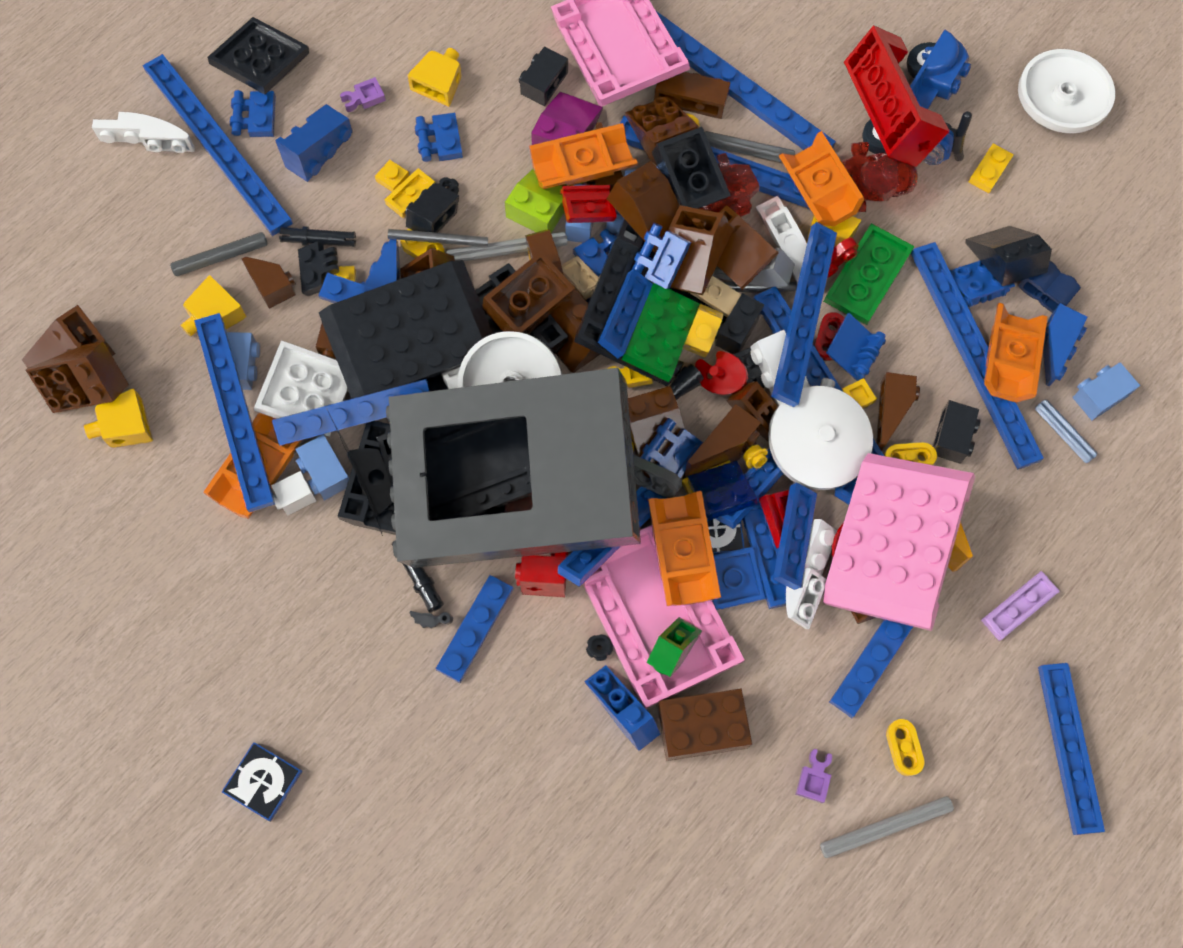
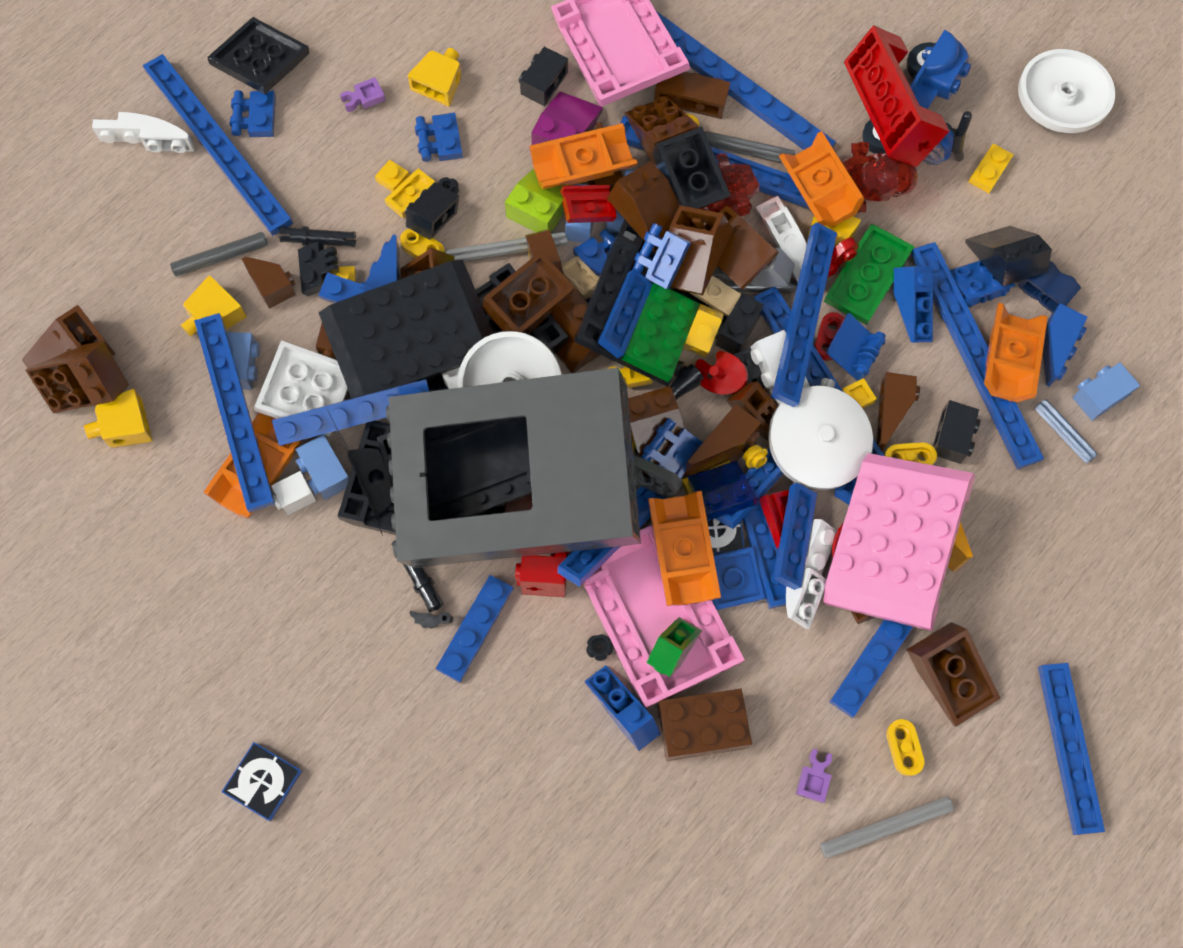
(314, 142): blue wedge -> none
(437, 237): flat silver bar -> none
(915, 301): none -> blue slope
(954, 672): none -> reddish brown slope
(1020, 605): lavender tile -> none

